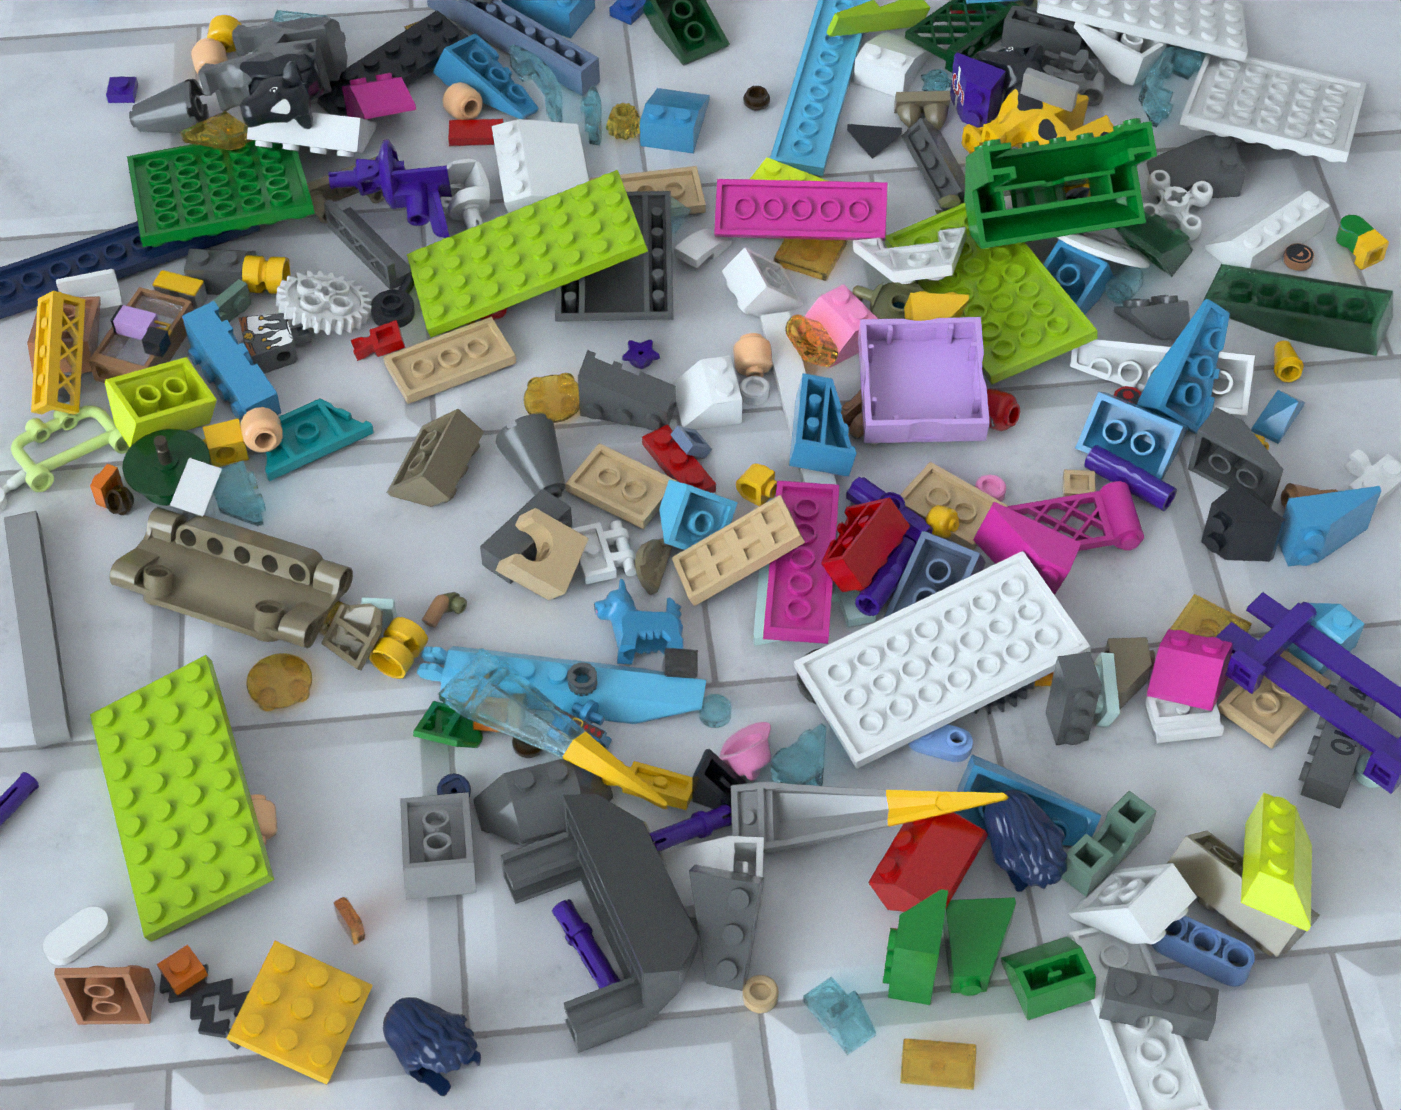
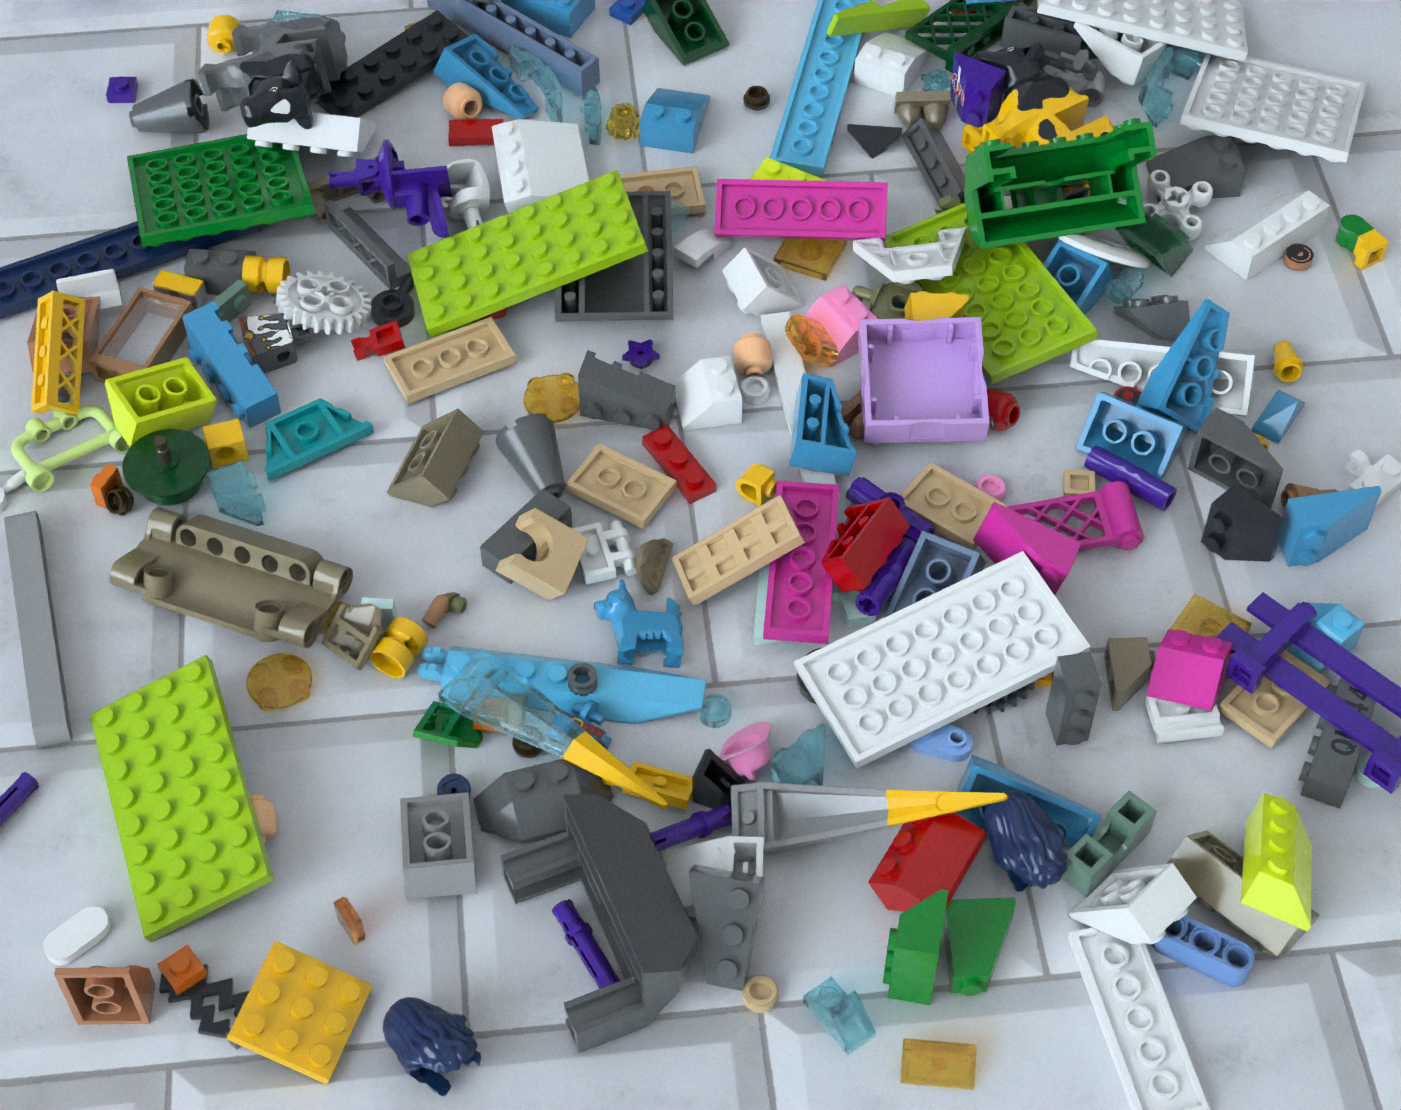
(142, 326): piece -> none
(195, 487): white sticker -> none
(208, 52): light nougat head -> none
(219, 131): clear yellow wing -> none
(261, 429): light nougat head -> none
(377, 98): dark pink slope -> none
(680, 663): clear smoke slope -> none
(691, 441): sand blue tile -> none
(692, 514): medium azure slope -> none
(942, 521): yellow piece -> none
(1049, 89): light grey tile -> none
(1050, 977): green slope -> none
(1108, 702): light aqua plate -> none
(1134, 995): dark grey arch -> none
(1305, 308): clear green slope -> none

